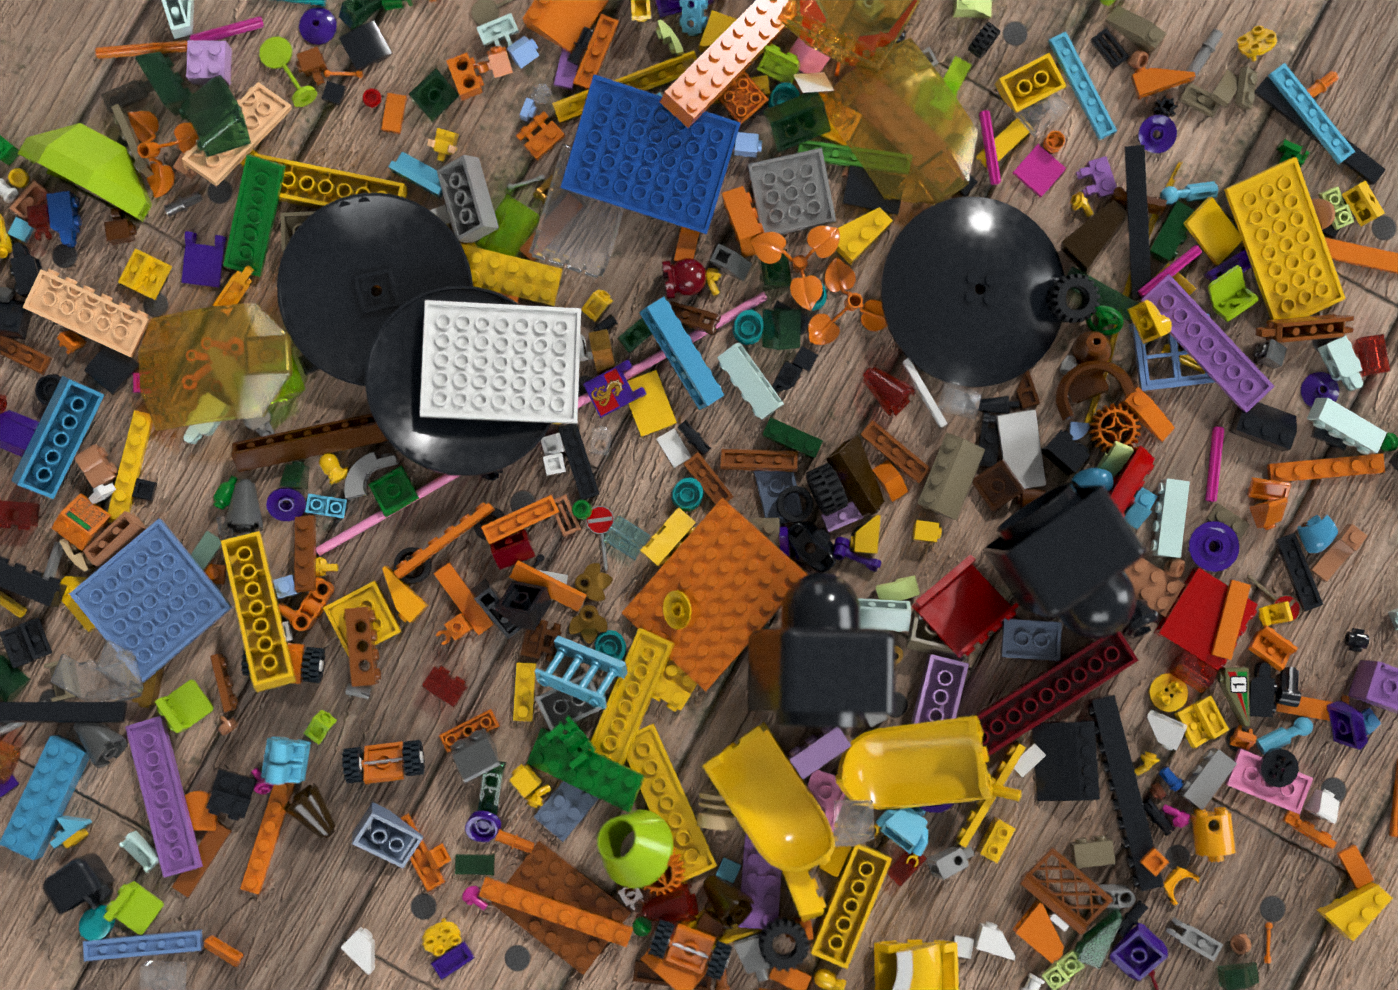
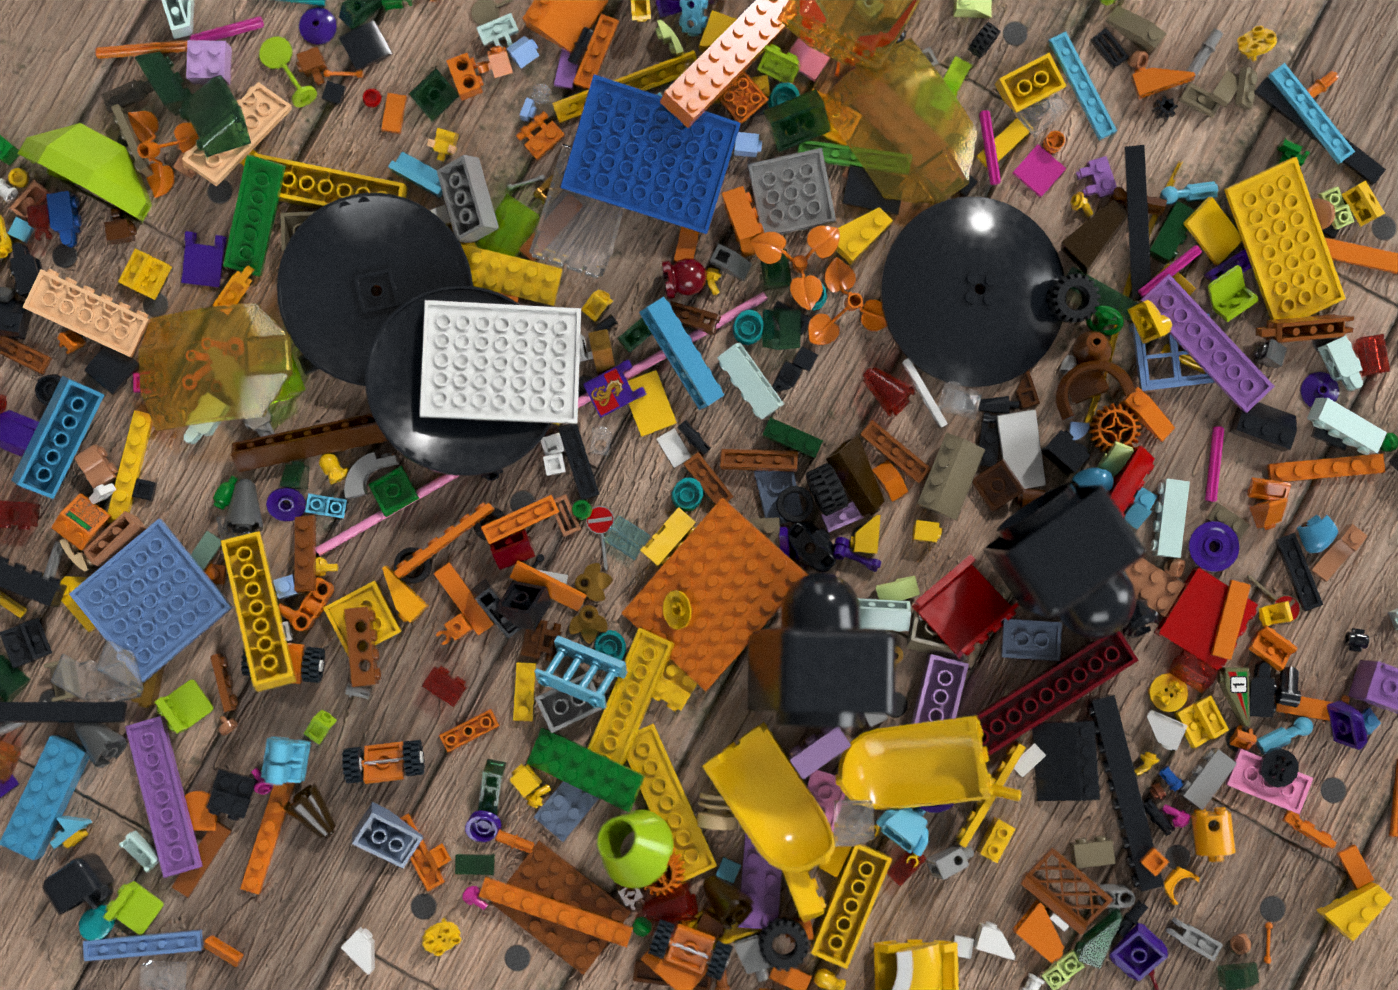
(182, 203): flat silver axle -> none
(452, 960): dark purple tile -> none
(475, 755): dark grey slope -> none
(573, 739): green piece -> none
(813, 82): white sticker -> none
(1166, 137): dark purple dish -> none
(1323, 805): white slope -> none

